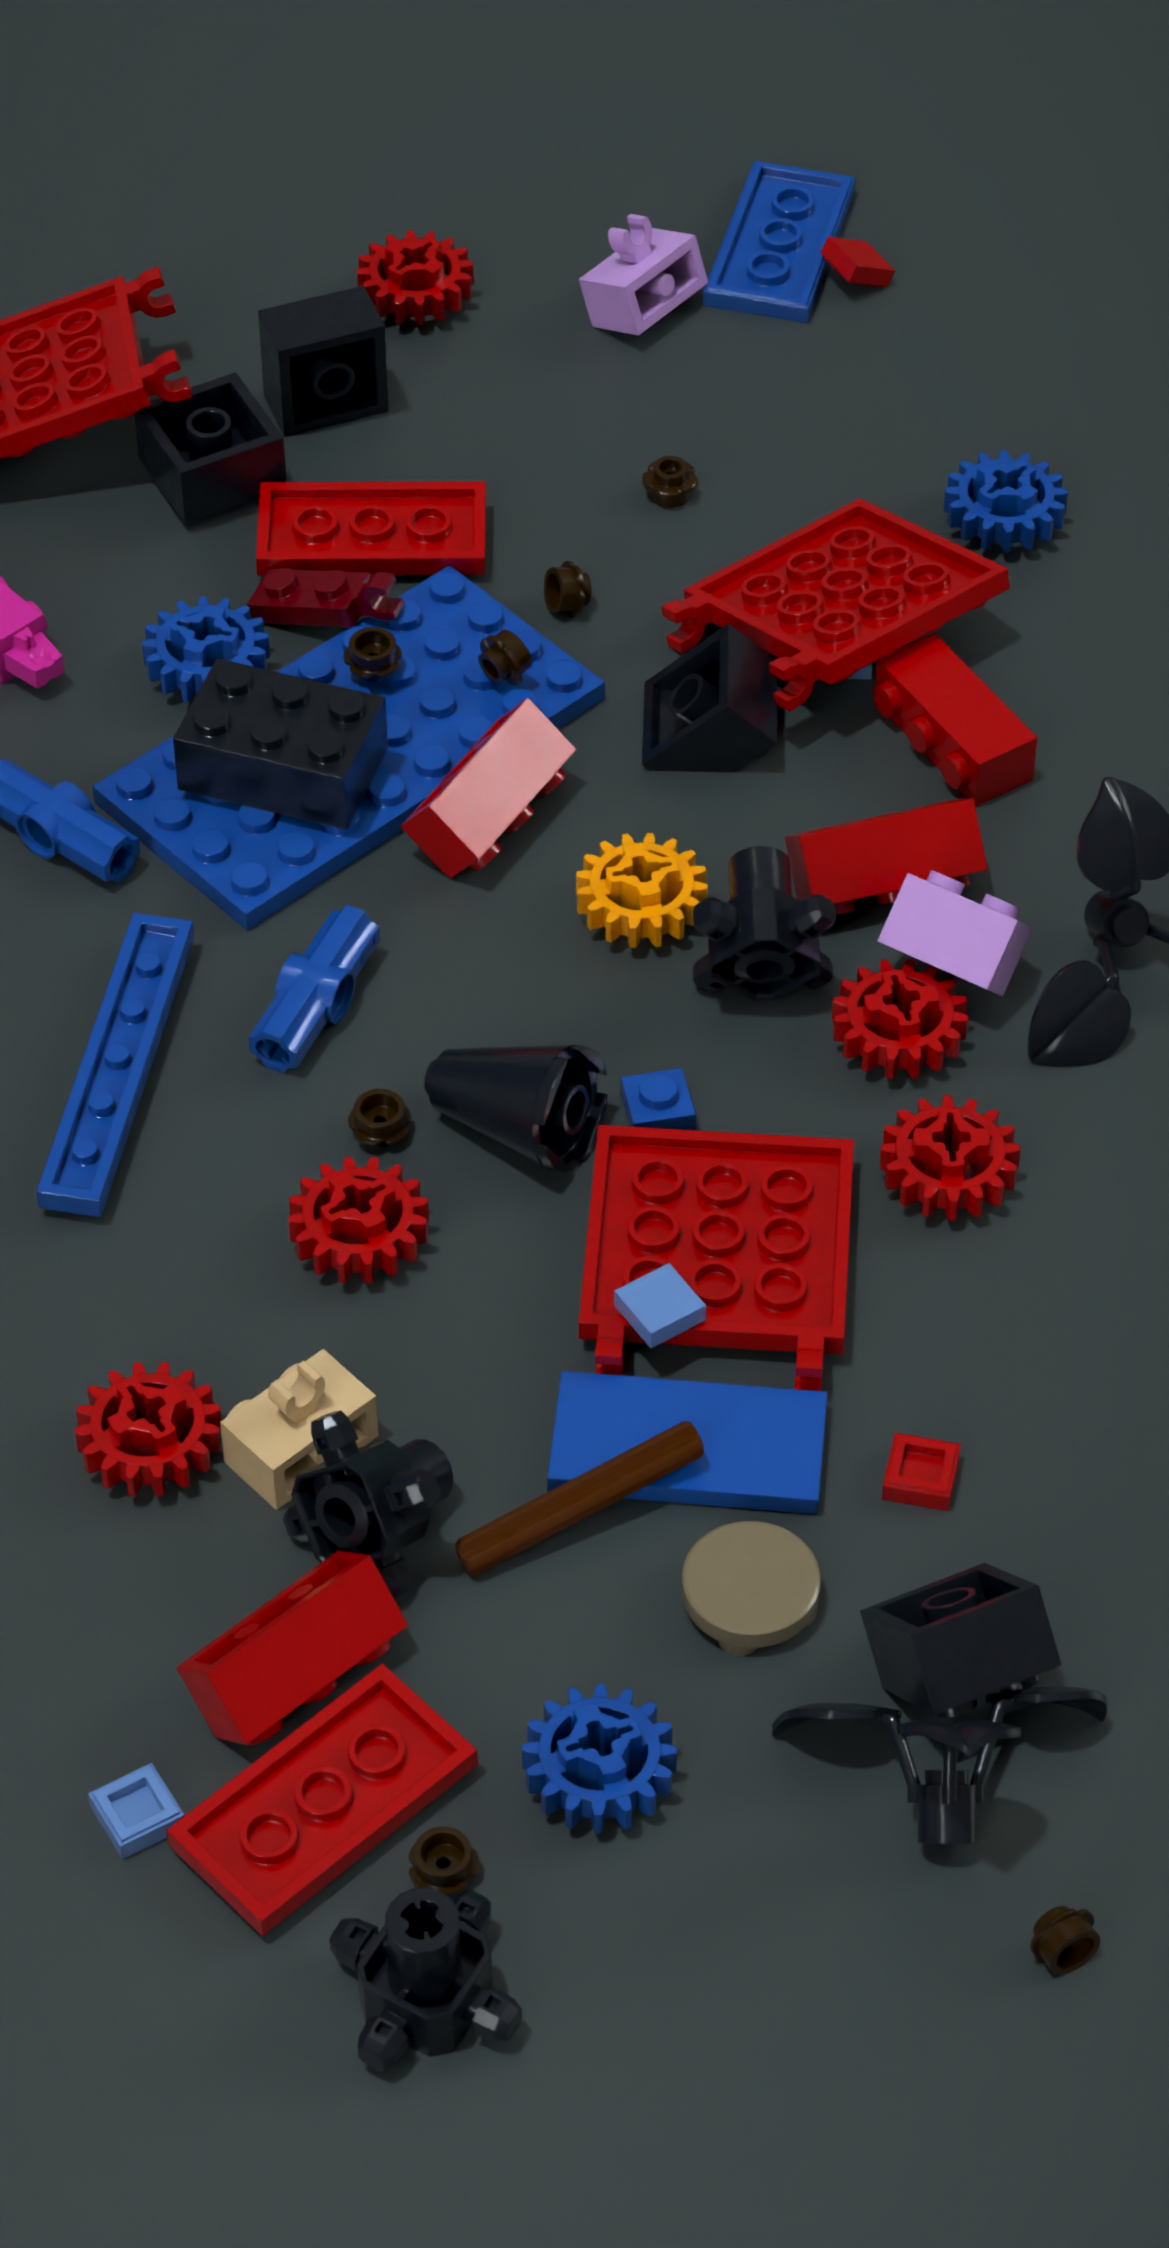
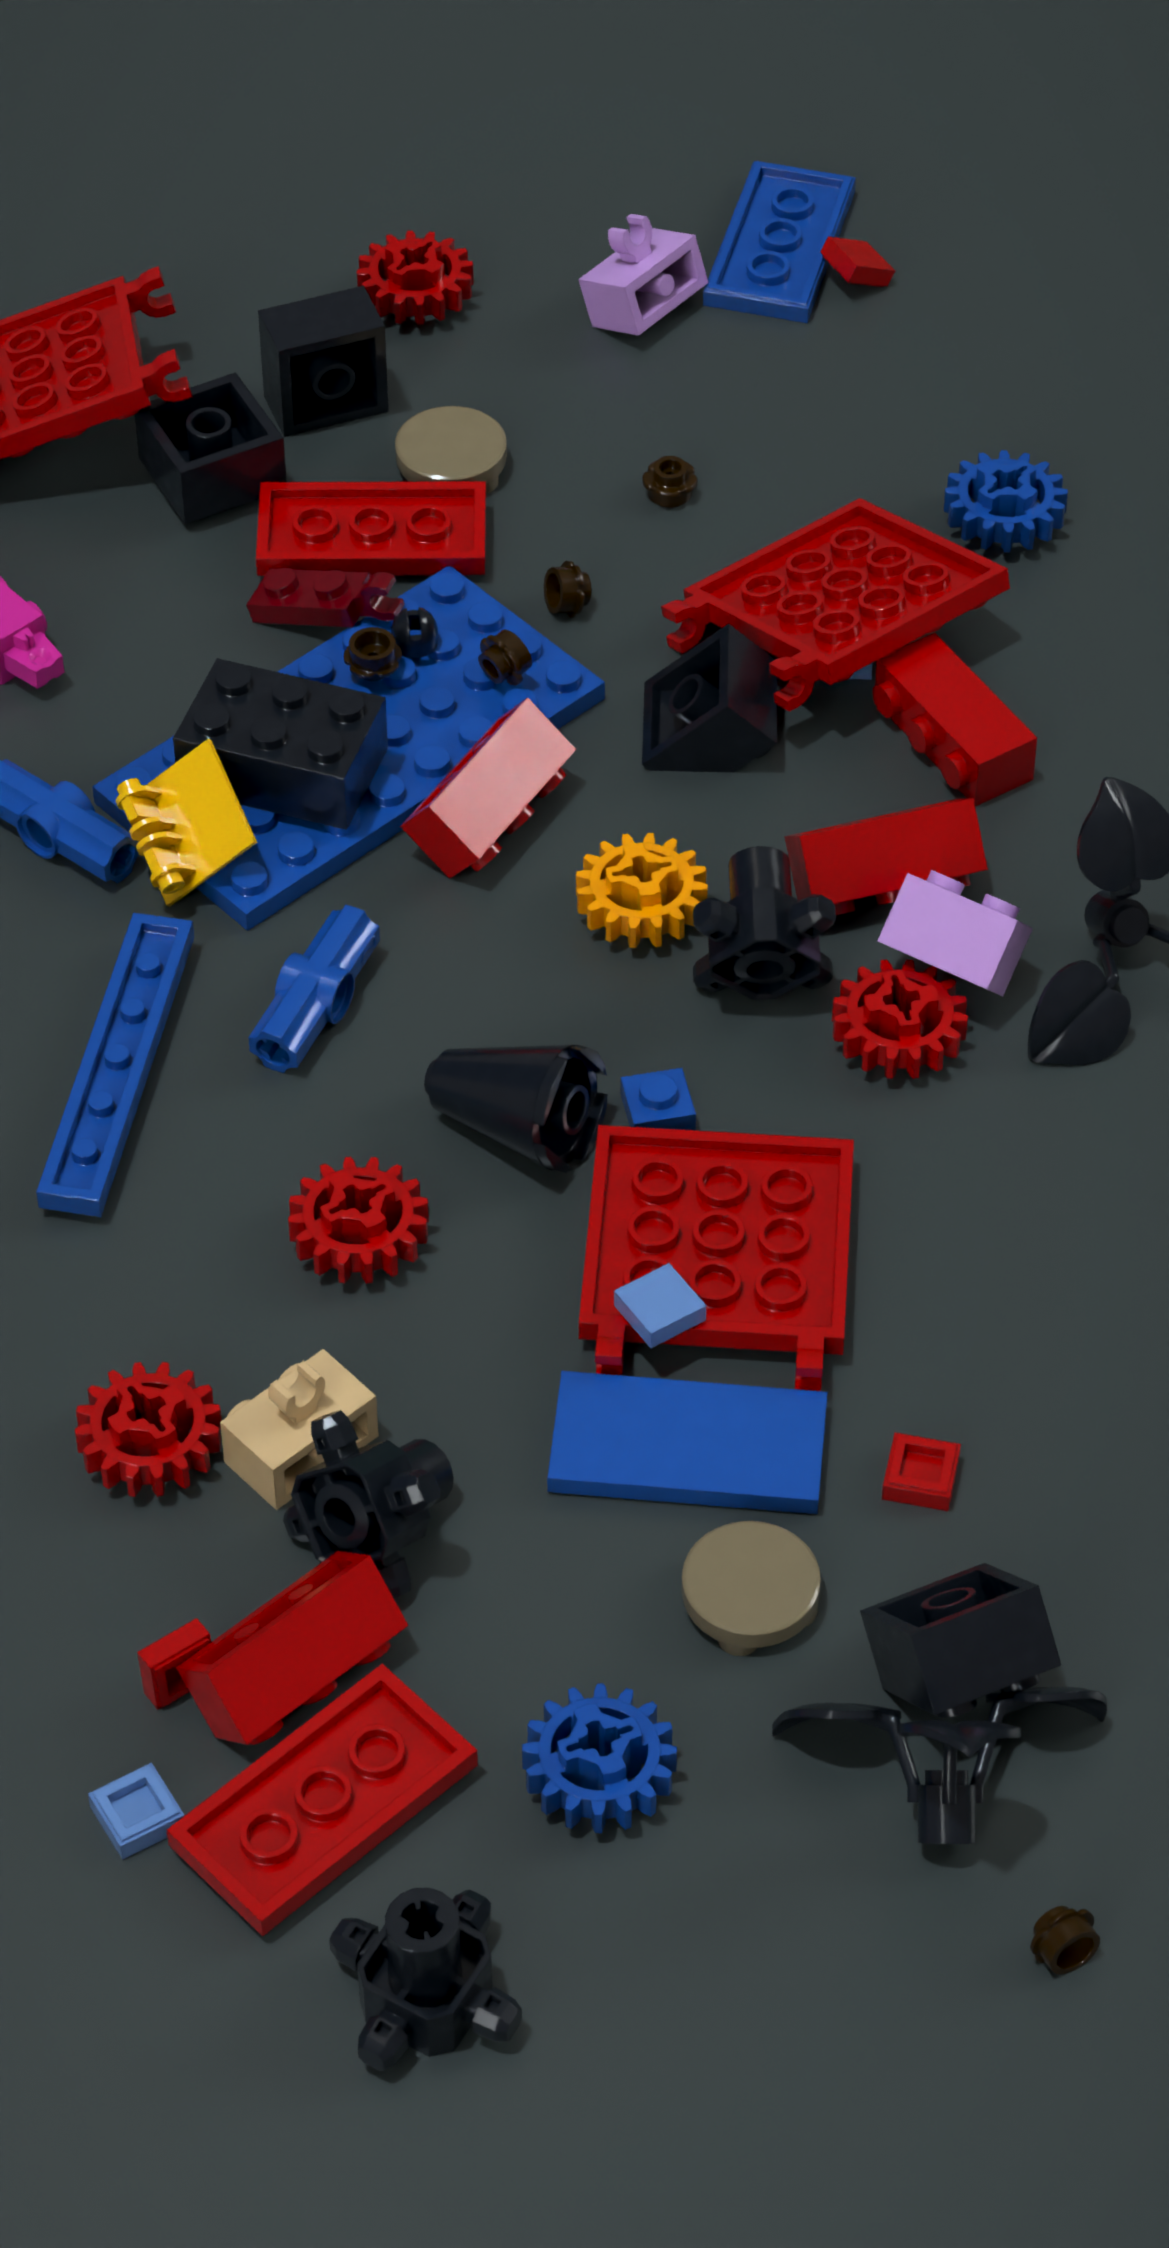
(159, 1662): none -> red tile
(186, 822): none -> yellow hinge
(190, 641): blue gear -> none
(379, 1118): dark brown plate -> none
(415, 645): none -> black hinge
(443, 1845): dark brown plate -> none
(451, 446): none -> dark tan tile
(579, 1498): reddish brown axle -> none
(949, 1157): red gear -> none

